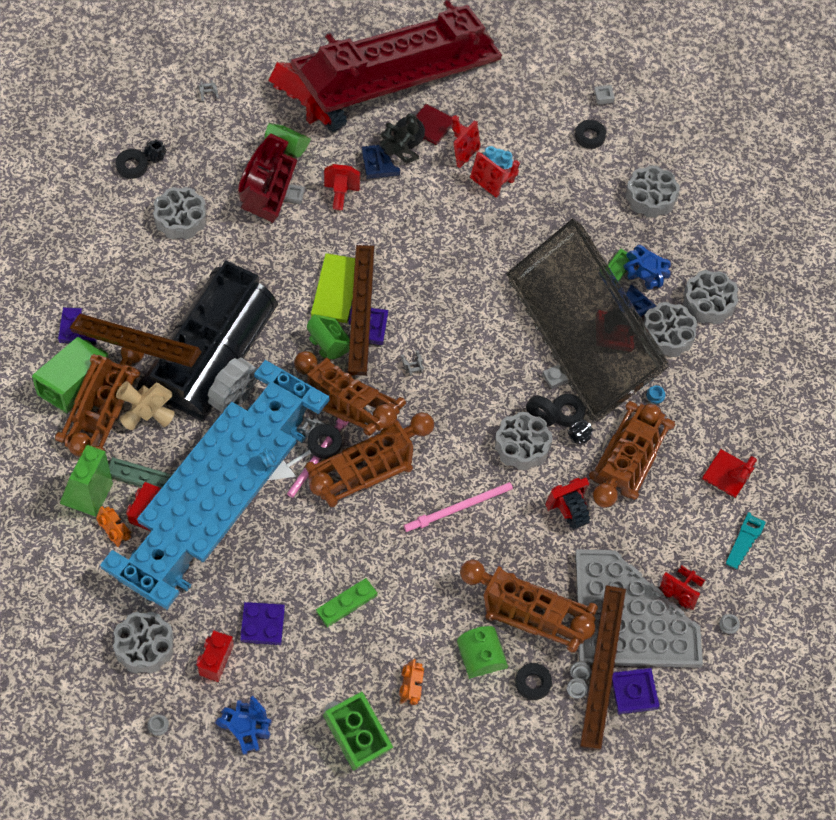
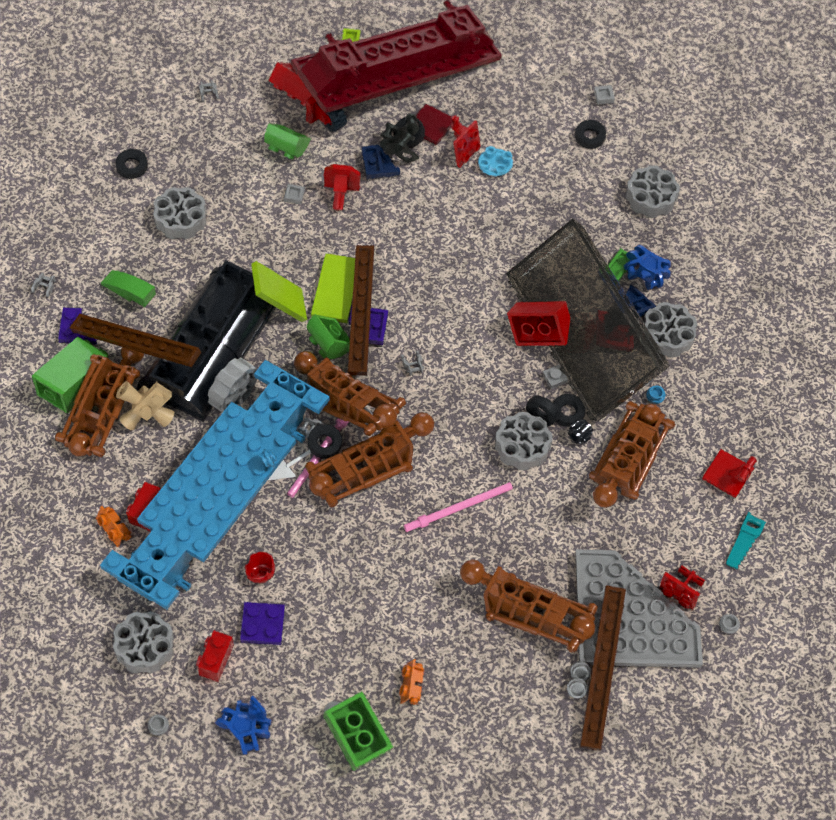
(38, 281): none -> light grey piece
(88, 482): bright green slope -> none
(129, 287): none -> bright green slope
(136, 474): sand green tile -> none
(155, 151): black gear -> none
(255, 180): dark red piece -> none
(260, 567): none -> red hair
(278, 291): none -> lime tile
(346, 602): bright green plate -> none
(353, 34): none -> lime plate
(481, 651): bright green brick -> none
(492, 176): red plate -> none
(533, 669): black tyre -> none
(540, 323): none -> red slope
(571, 502): plate -> none
(634, 691): dark purple plate -> none
(710, 297): light grey connector -> none

